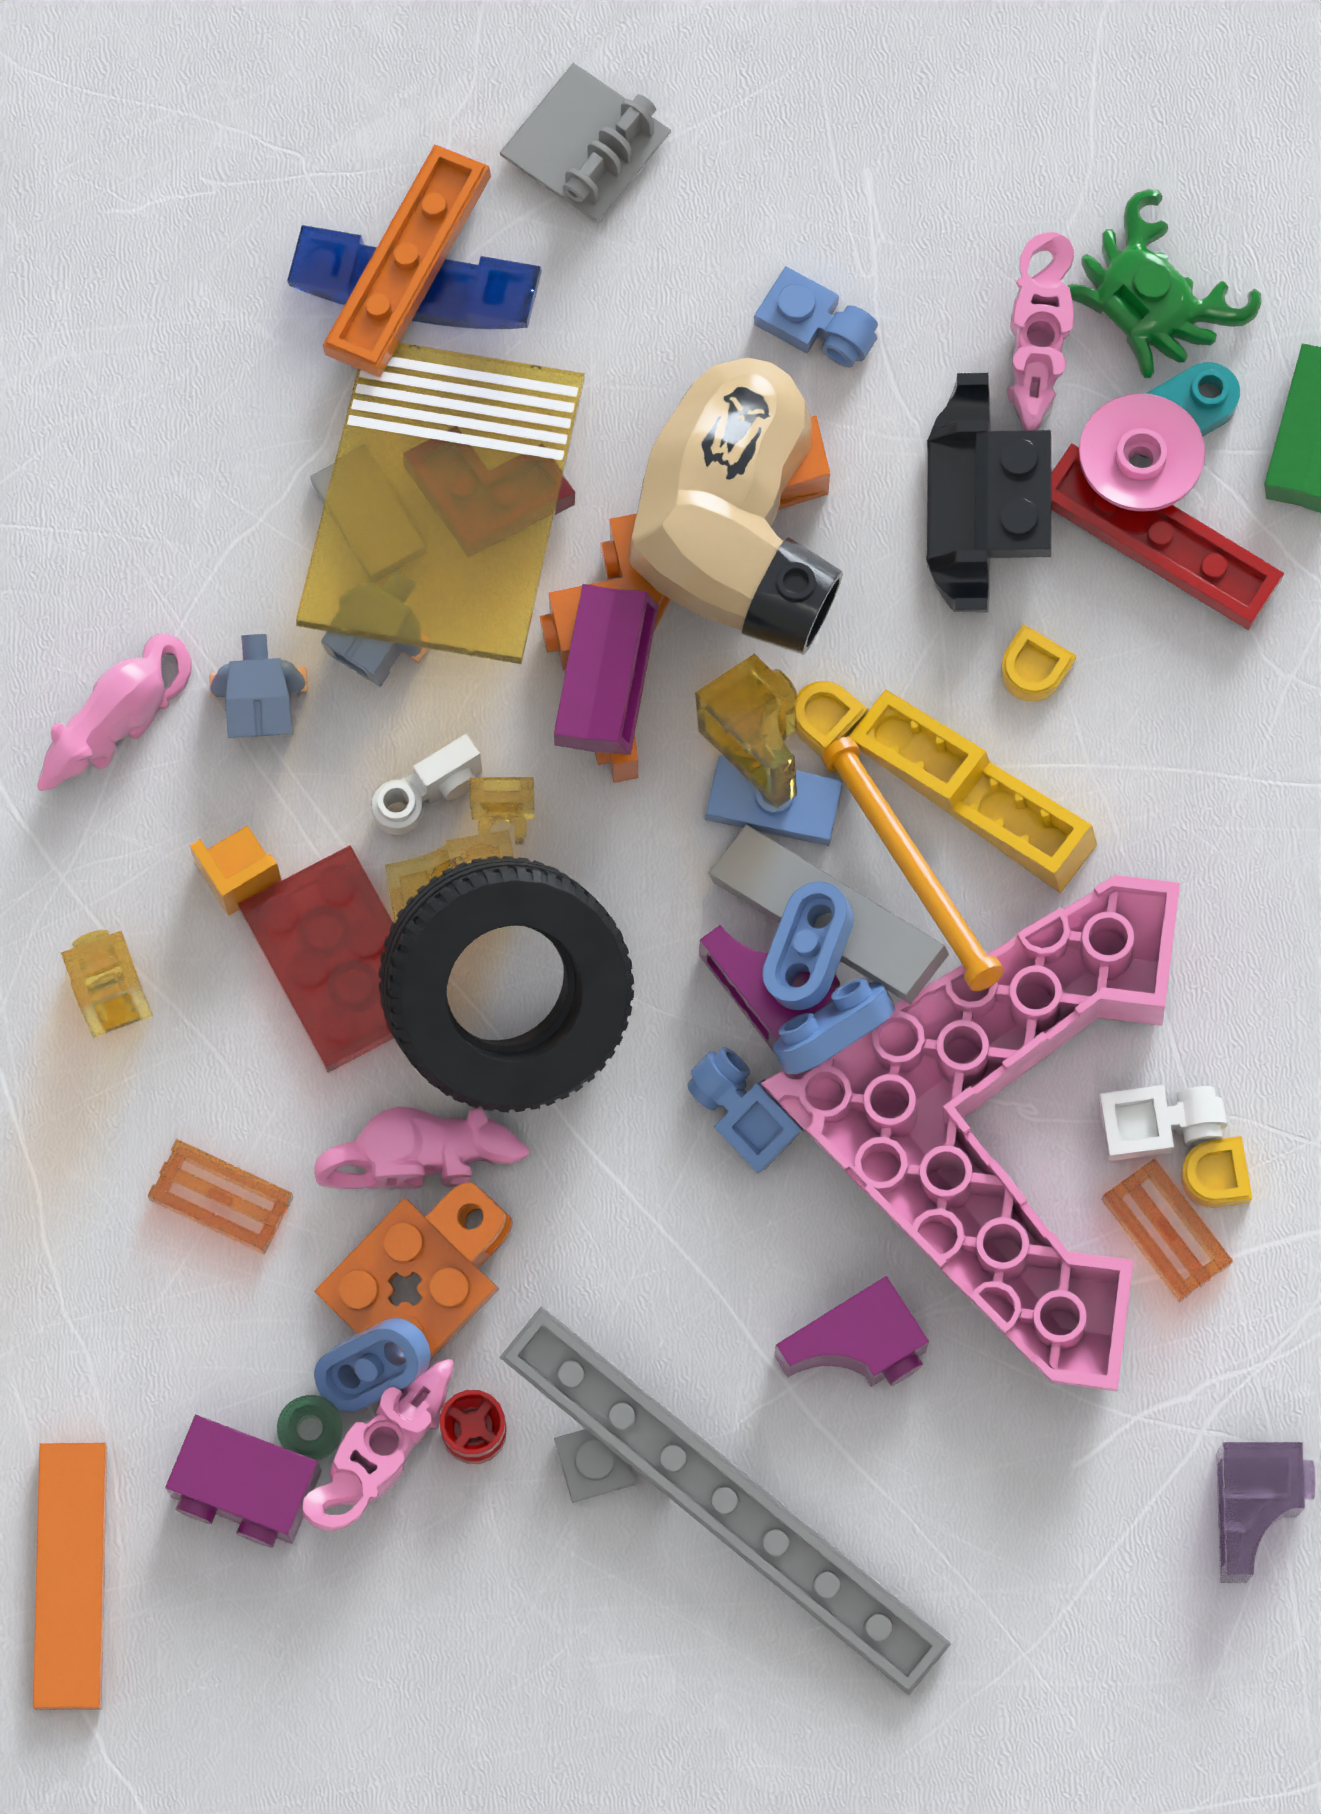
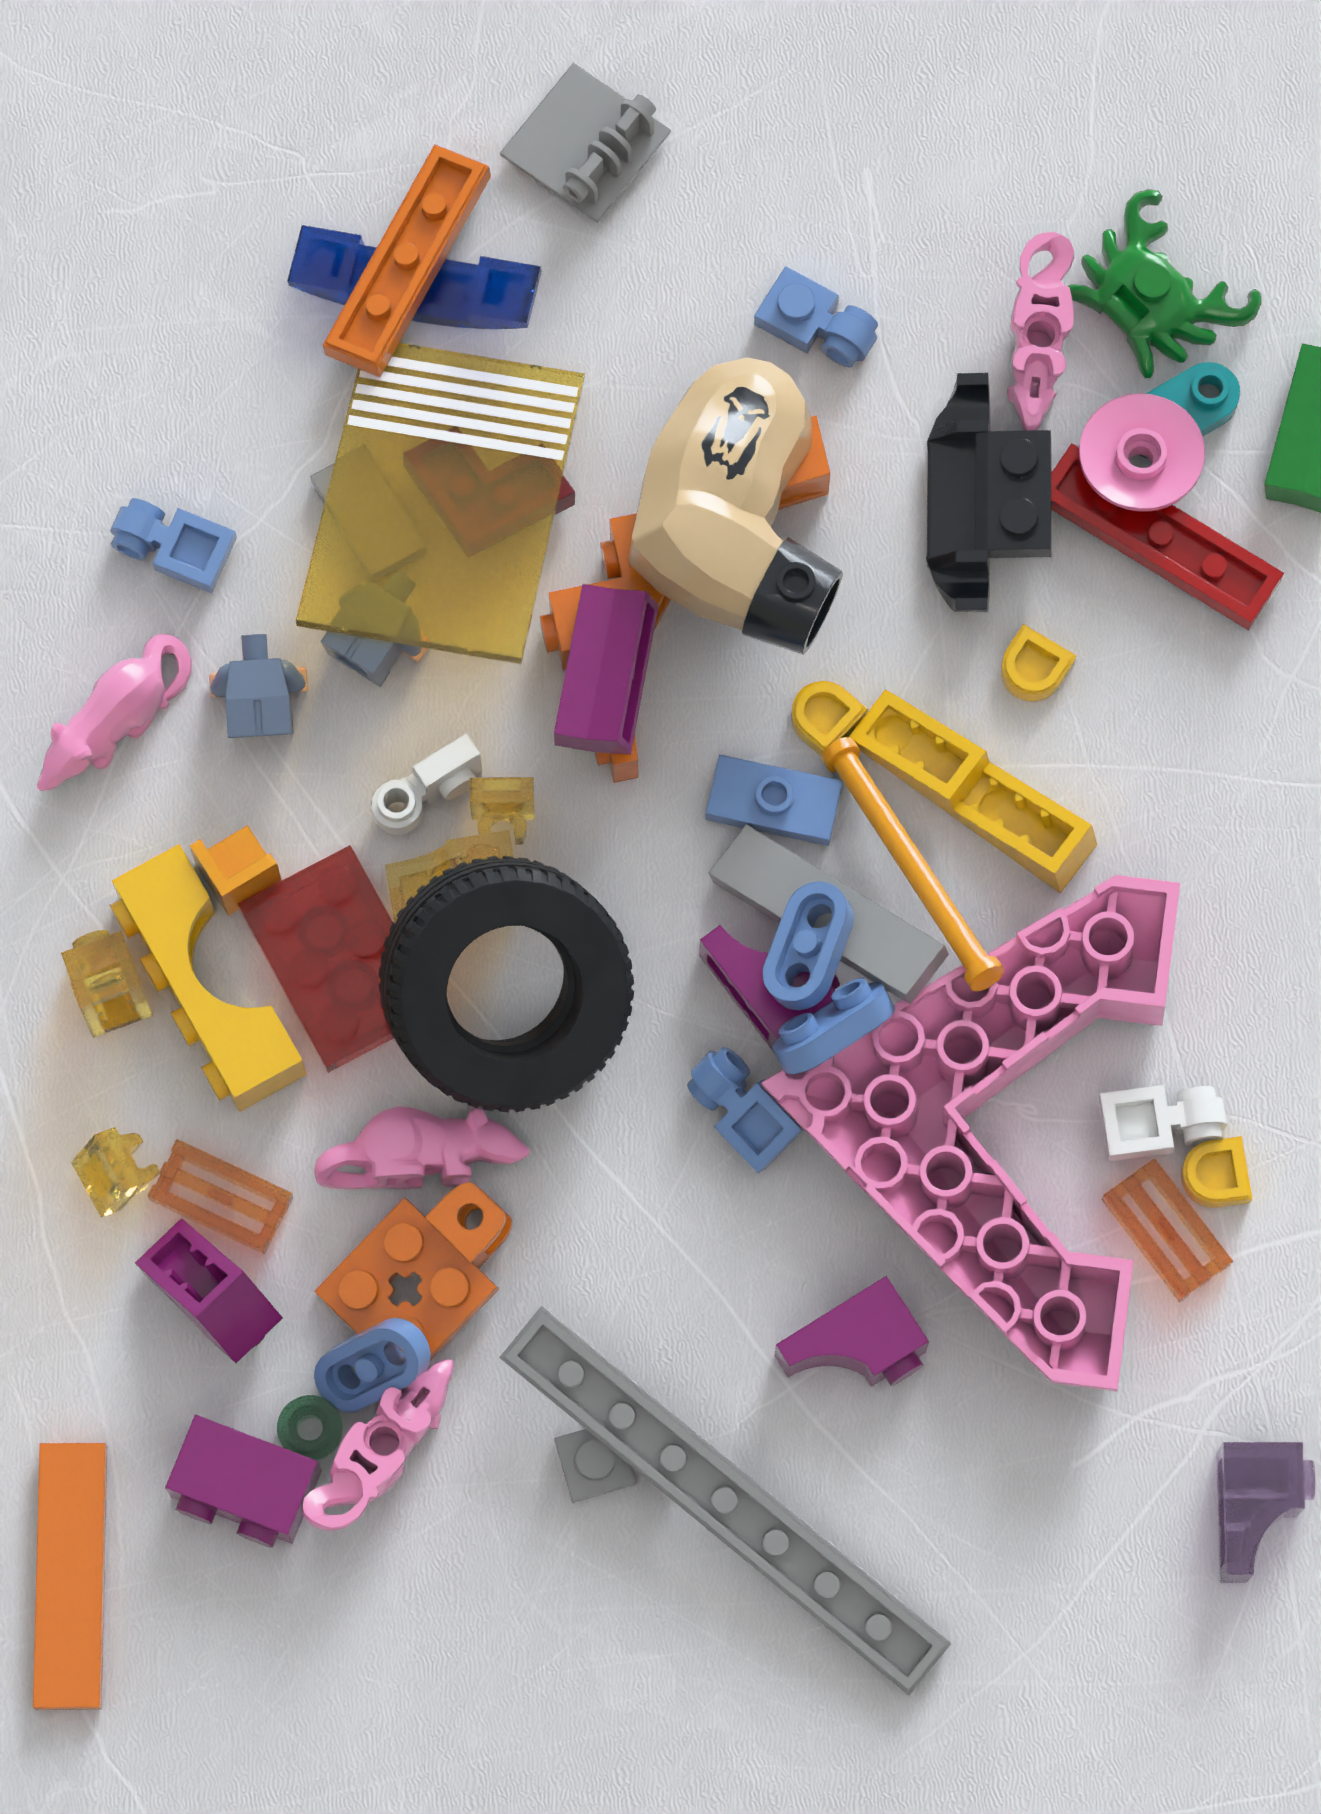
(110, 1170): none -> clear yellow tile
(188, 549): none -> medium blue plate
(209, 1290): none -> magenta arch
(245, 1045): none -> yellow arch
(472, 1416): red wheel -> none
(748, 720): clear yellow arch -> none

